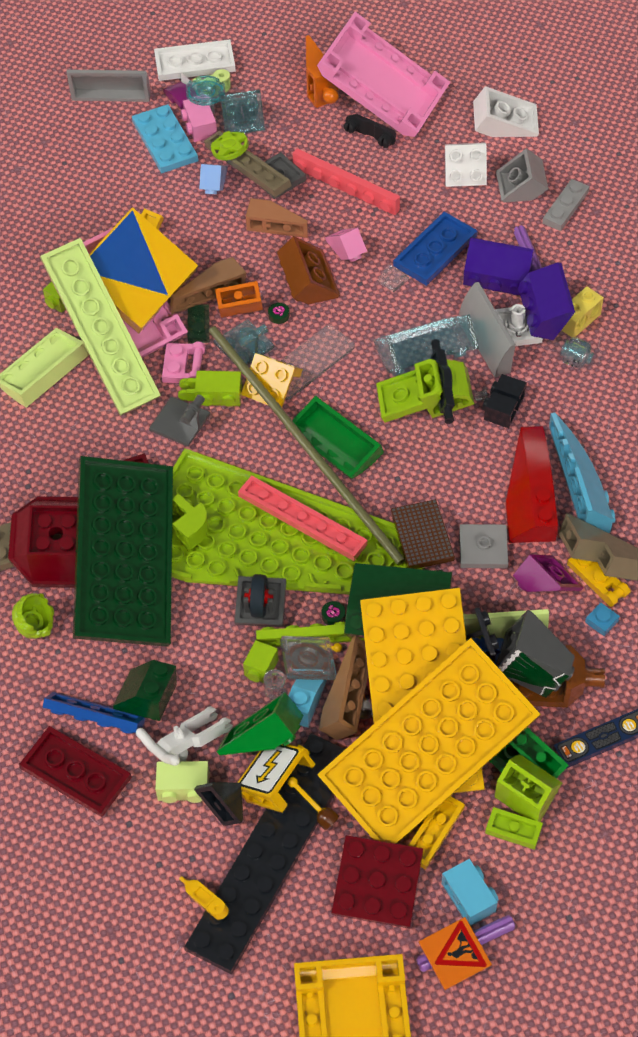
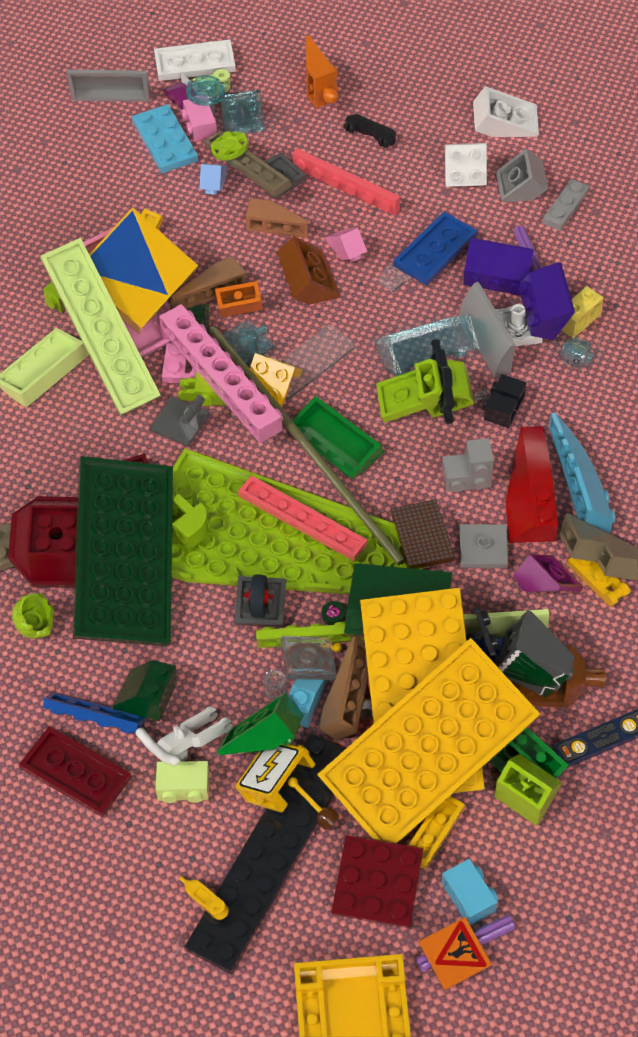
(221, 373): none -> bright pink brick
(223, 800): black slope -> none
(260, 661): lime brick -> none
(278, 313): dark green tile -> none
(381, 77): bright pink slope -> none
(470, 469): none -> light grey brick
(514, 828): lime plate -> none
(602, 619): dark azure plate -> none

